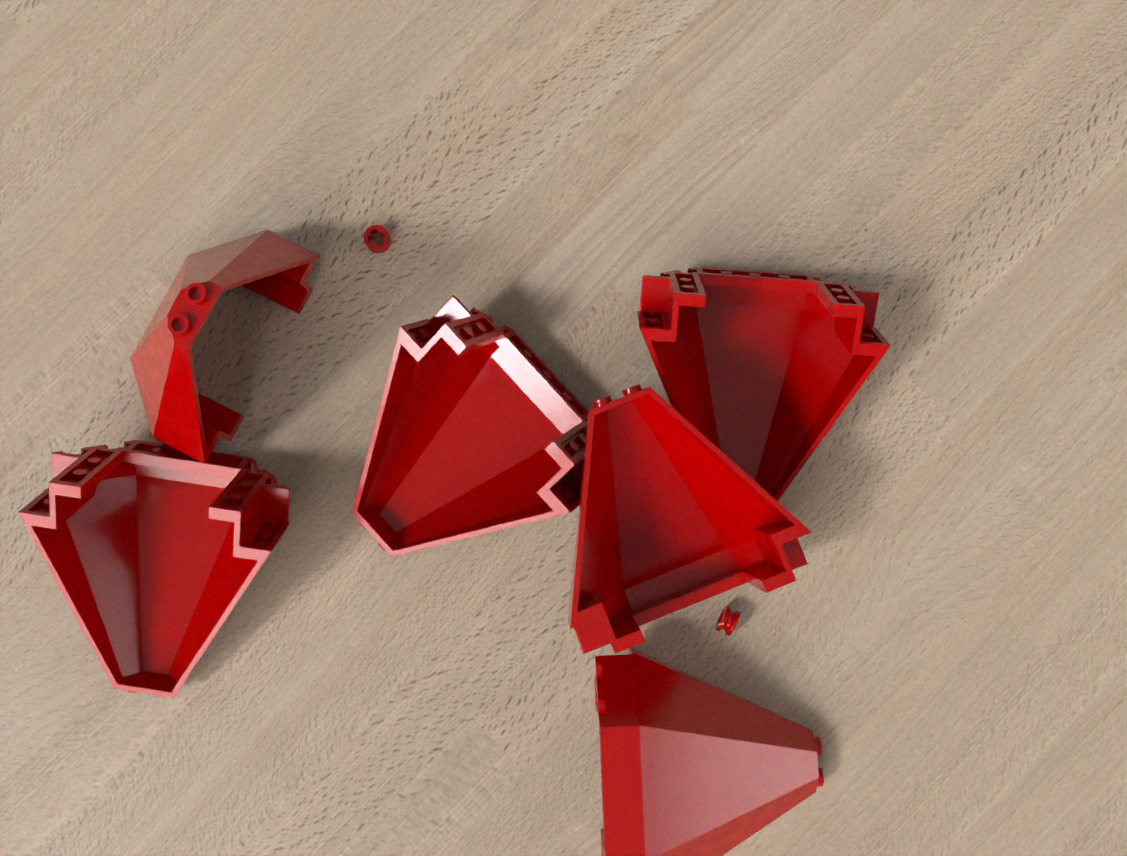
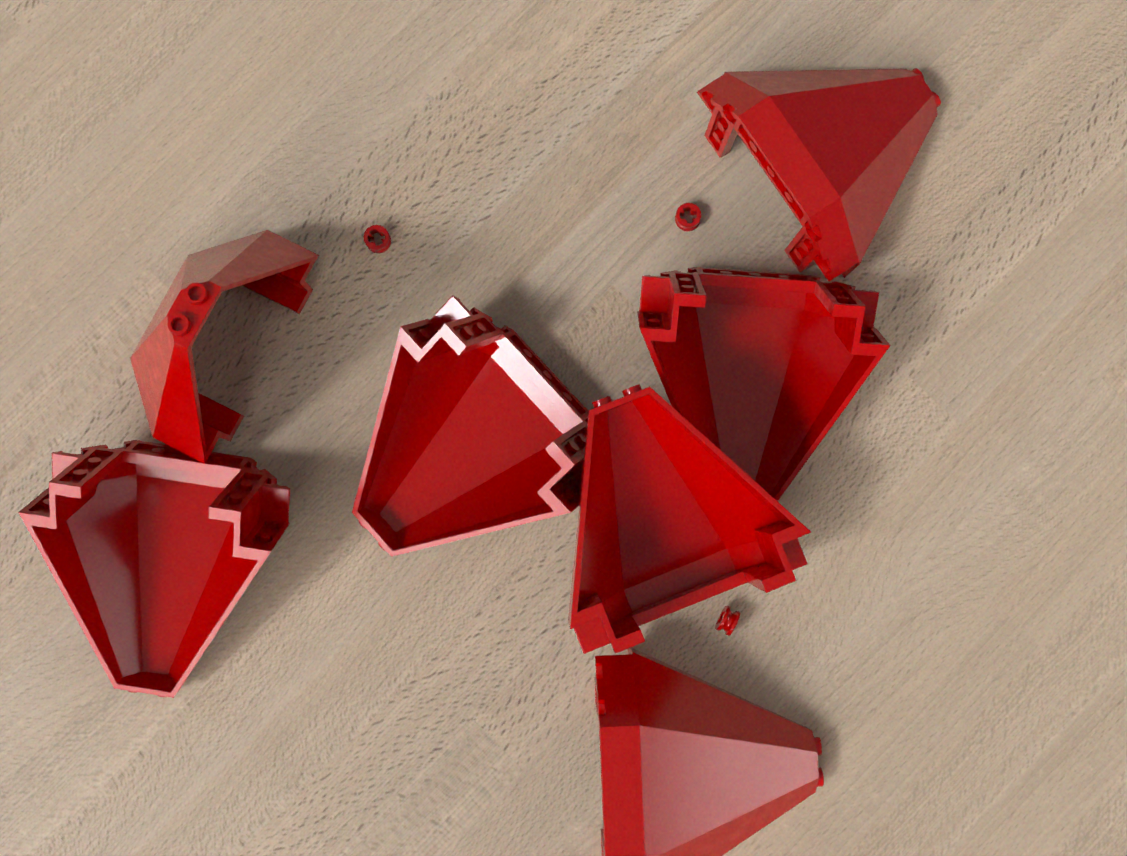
(693, 210): none -> red bush
(829, 147): none -> red piece

